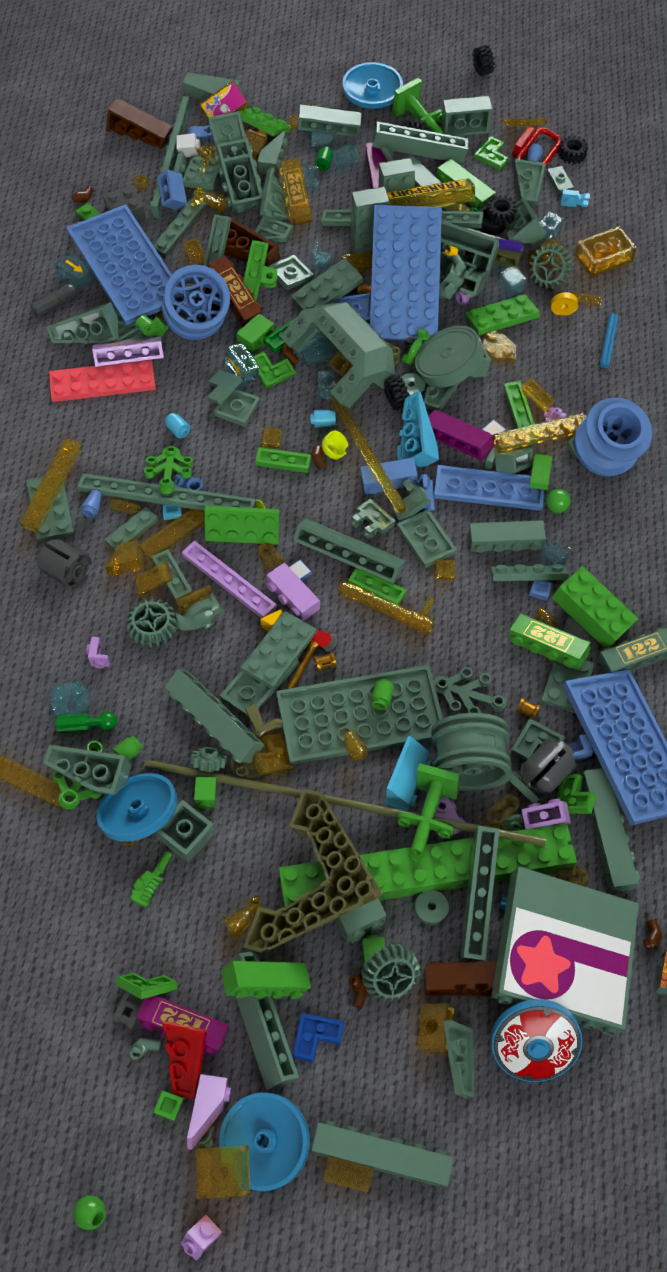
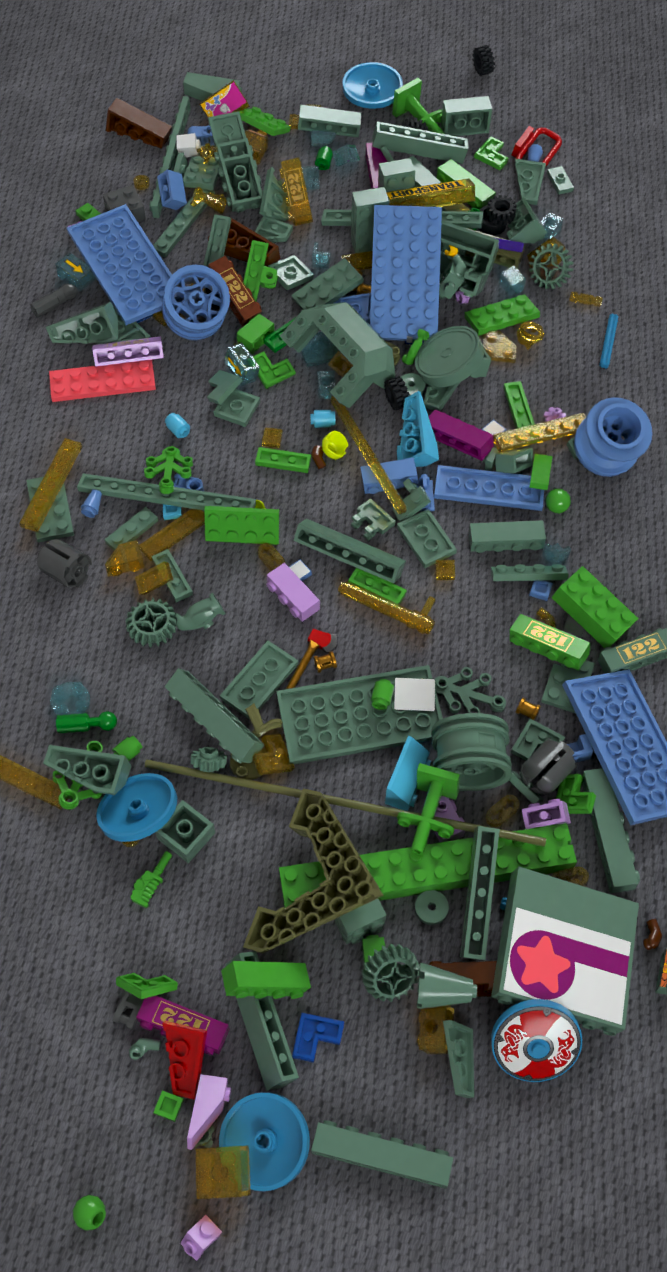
(83, 196): reddish brown arm -> none
(93, 651): lavender bracket -> none
(129, 508): clear yellow piece -> none
(150, 327): bright green leg -> none
(188, 600): clear yellow plate -> none
(194, 251): clear yellow plate -> none
(205, 792): bright green brick -> none
(229, 580): lavender plate -> none
(241, 918): clear yellow animal -> none
(268, 621): yellow slope -> none
(272, 154): sand green slope -> none
(279, 650): sand green plate -> none
(288, 353): reddish brown arm -> none
(348, 1175): clear yellow plate -> none
(356, 748): clear yellow cone -> none
(360, 991): reddish brown arm -> none
(414, 694): none -> white sticker
(443, 988): none -> sand green cone
(515, 820): sand green plate -> none
(525, 121): clear yellow tile -> none
(529, 339): none -> clear yellow piece
(537, 394): clear yellow plate -> none
(564, 304): yellow piece -> none
(570, 155): black tyre -> none
(573, 198): medium azure plate -> none
(605, 251): clear yellow brick -> none

